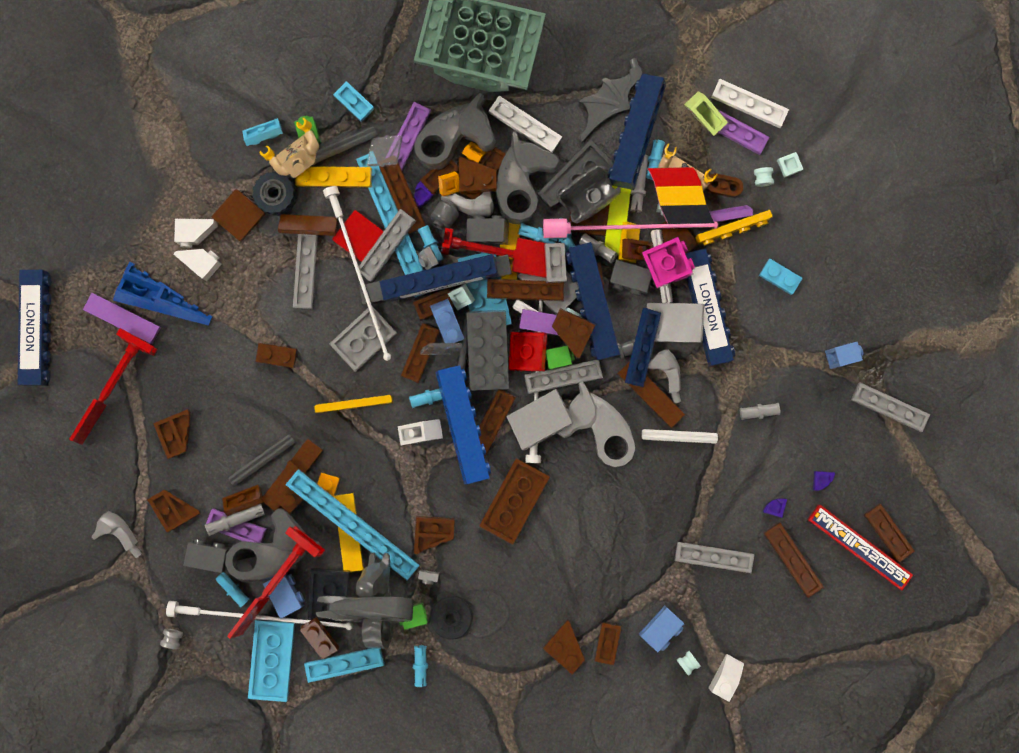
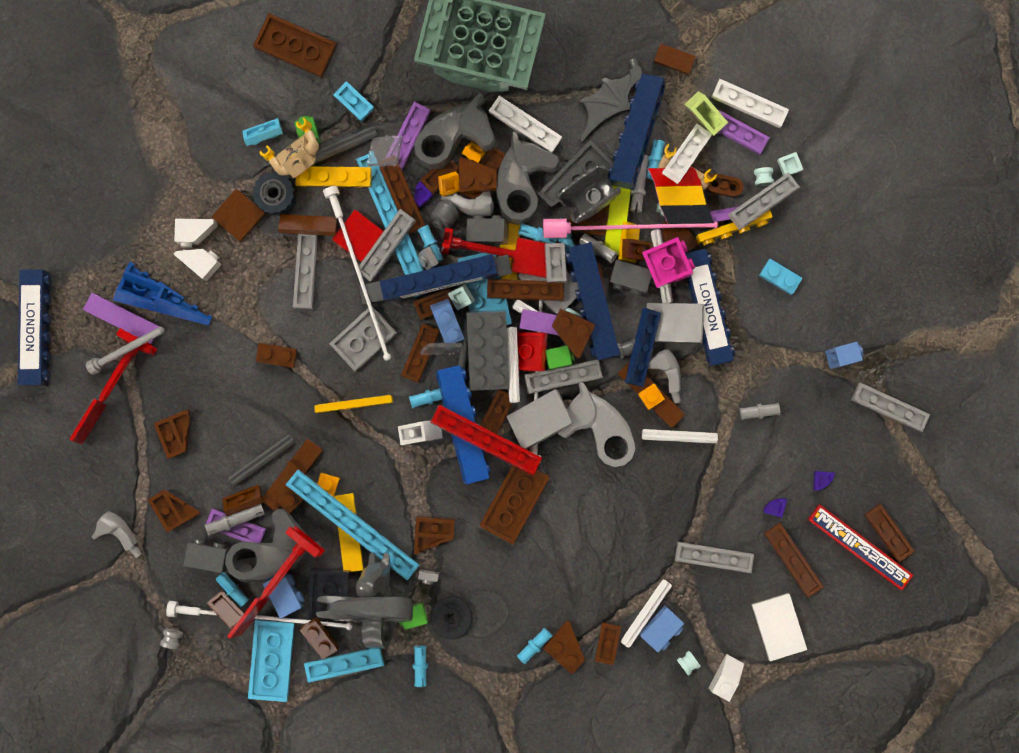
(96, 365): none -> light grey piece
(225, 609): none -> tile
(295, 45): none -> reddish brown tile
(485, 440): none -> red tile
(513, 371): none -> white axle
(534, 646): none -> medium azure pin
(646, 613): none -> white axle
(651, 396): none -> light orange plate
(674, 59): none -> reddish brown tile
(687, 153): none -> white plate
(764, 201): none -> light grey tile
(779, 627): none -> white tile

